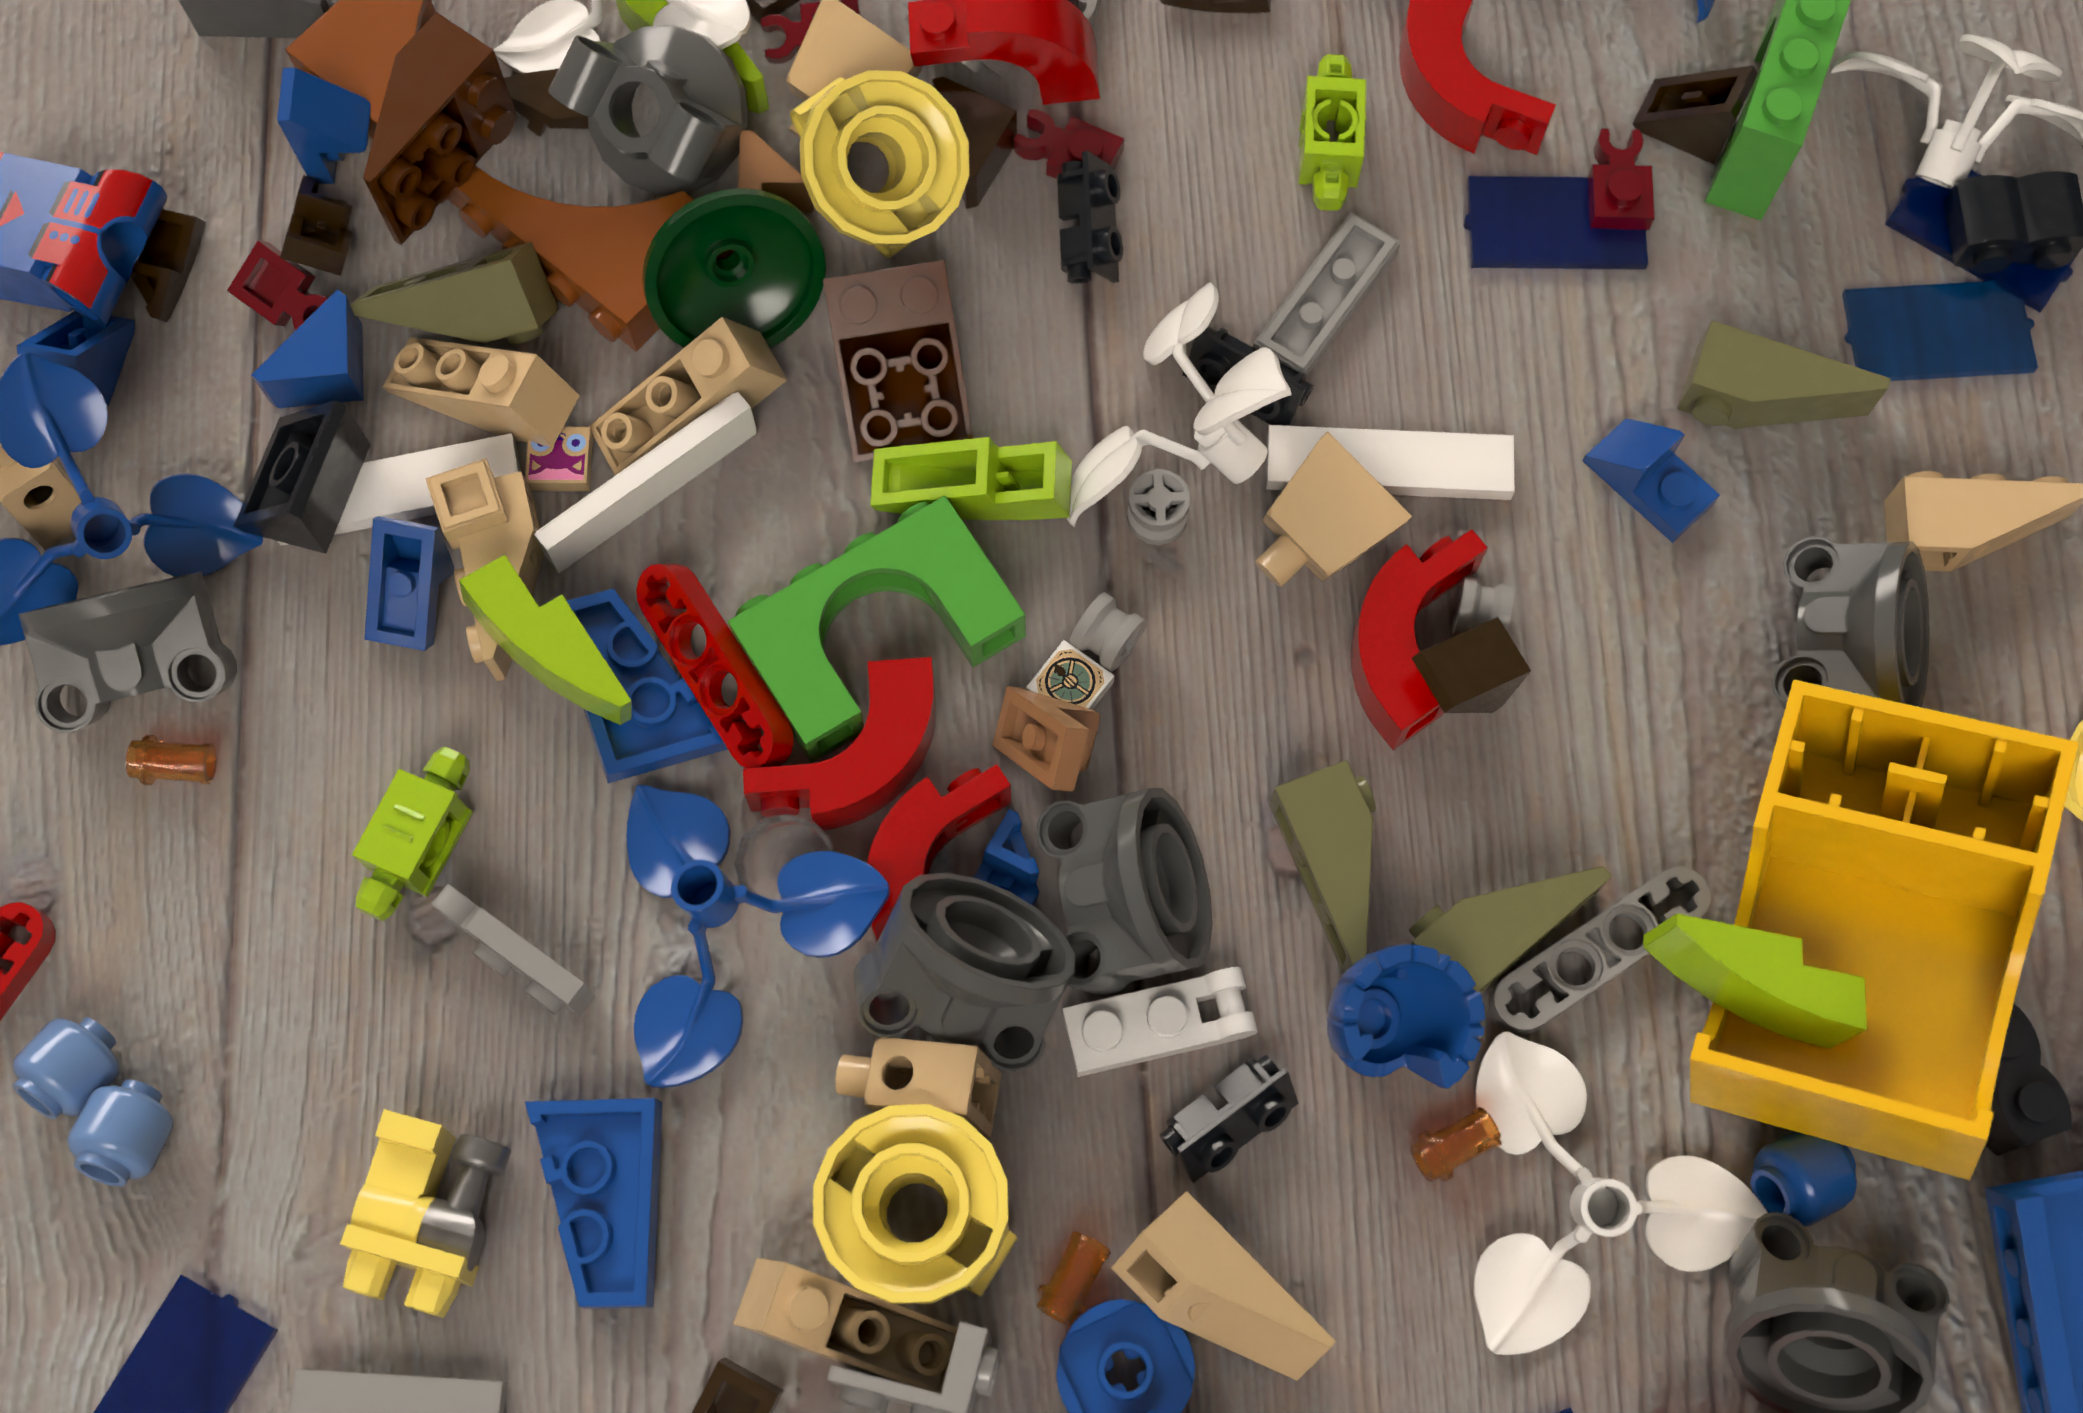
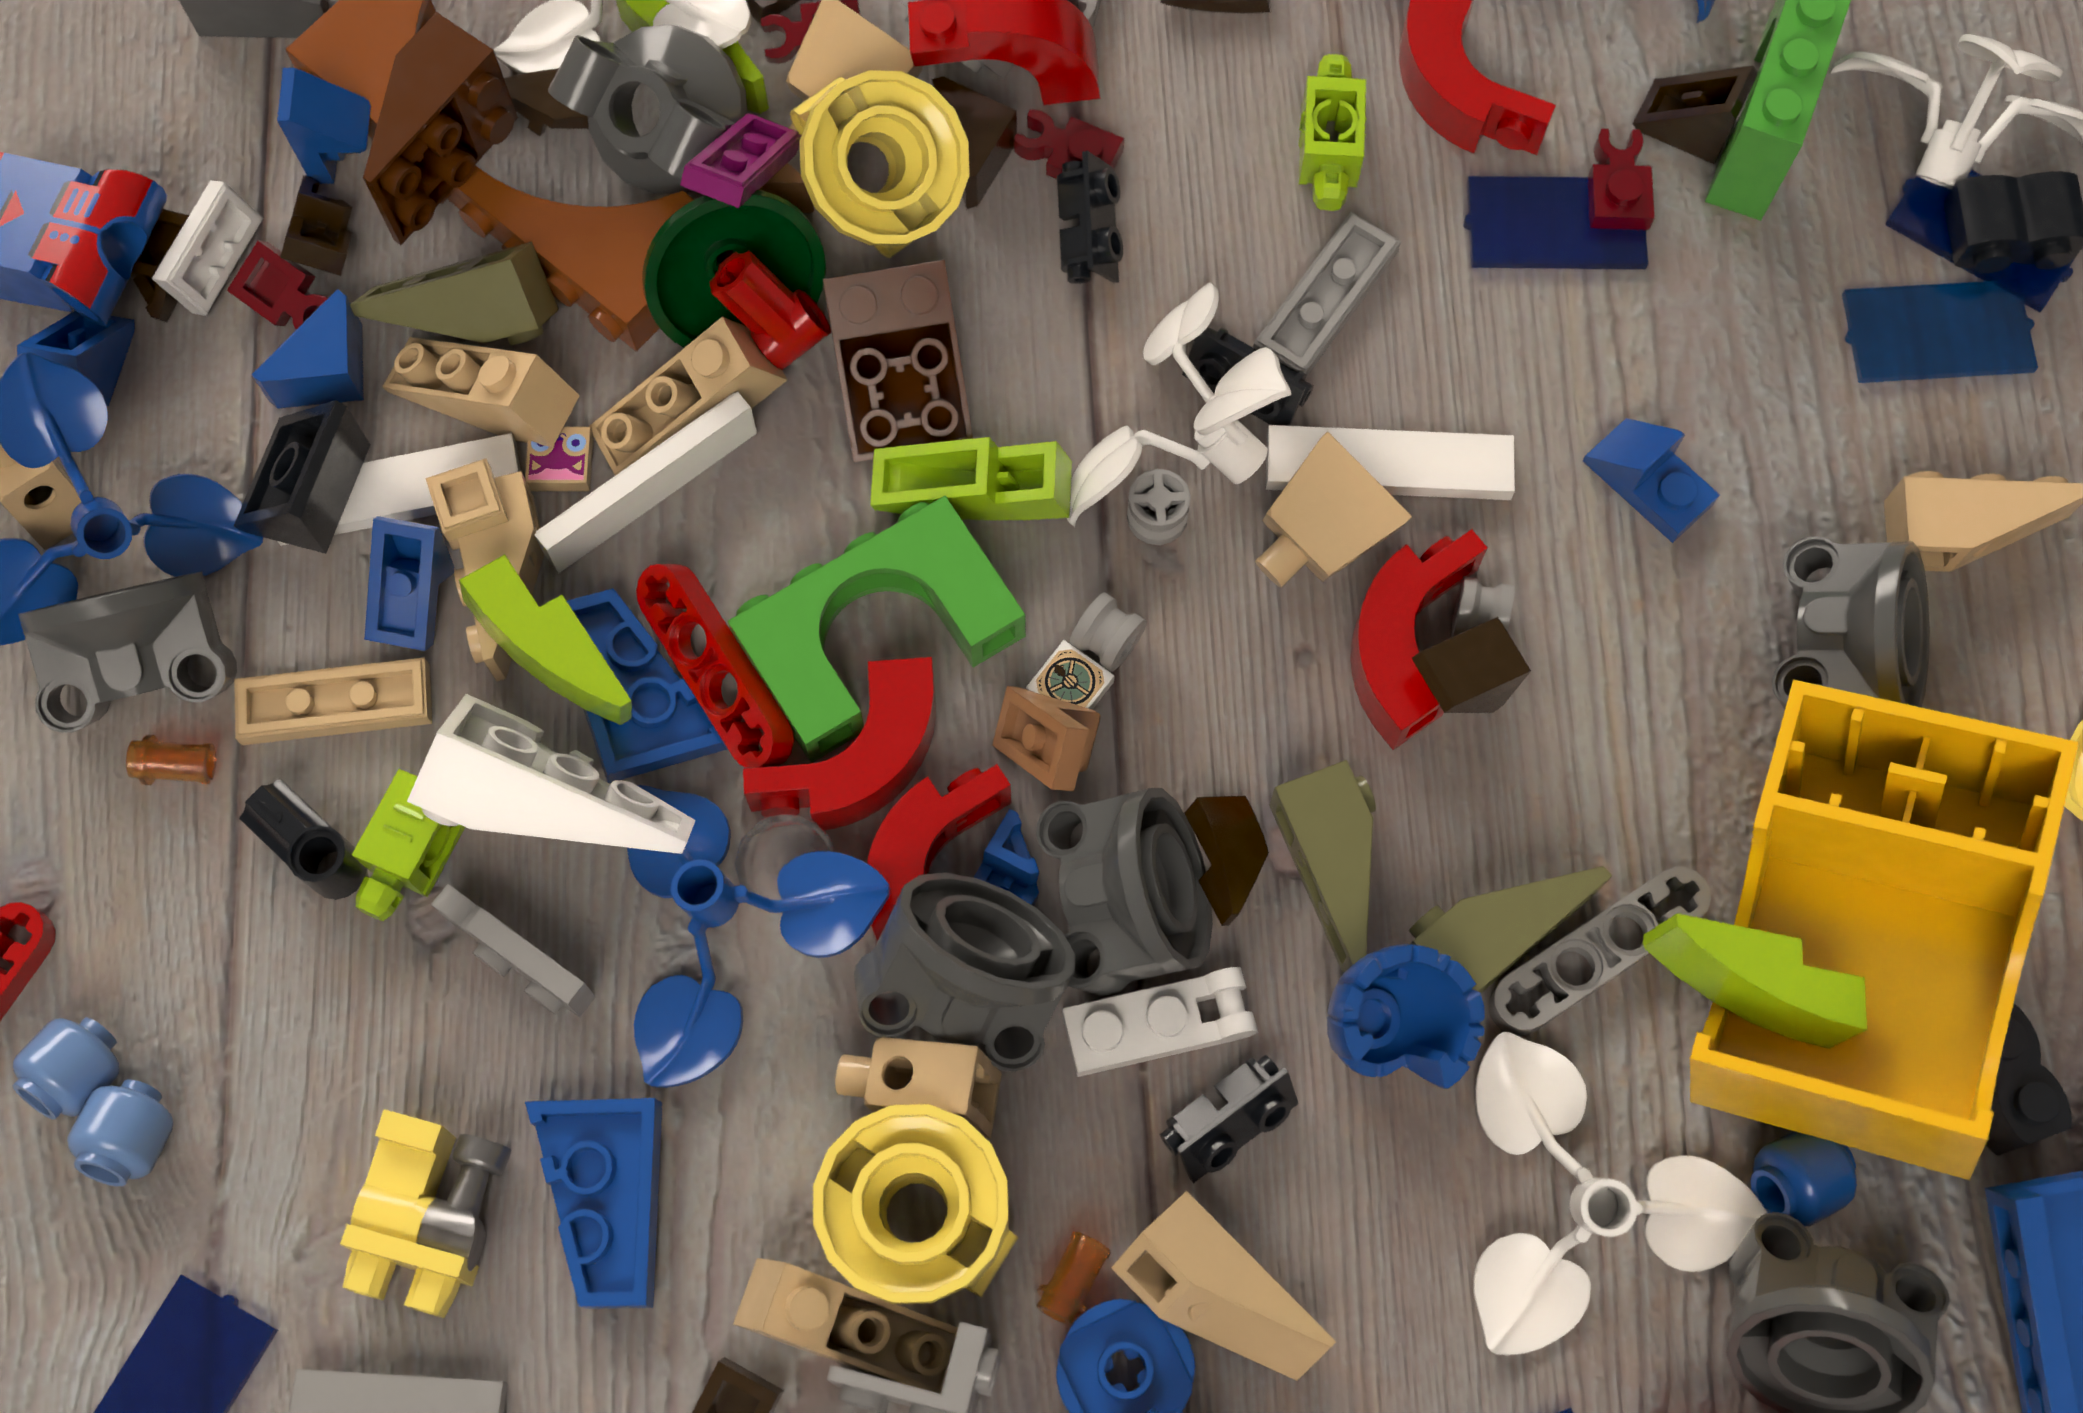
(207, 248): none -> white plate
(302, 840): none -> black piece
(332, 701): none -> tan tile
(499, 778): none -> white wedge
(741, 160): none -> magenta tile
(778, 320): none -> red piece
(1234, 848): none -> dark brown slope
(1455, 1144): clear orange pin -> none
(1763, 382): olive slope -> none

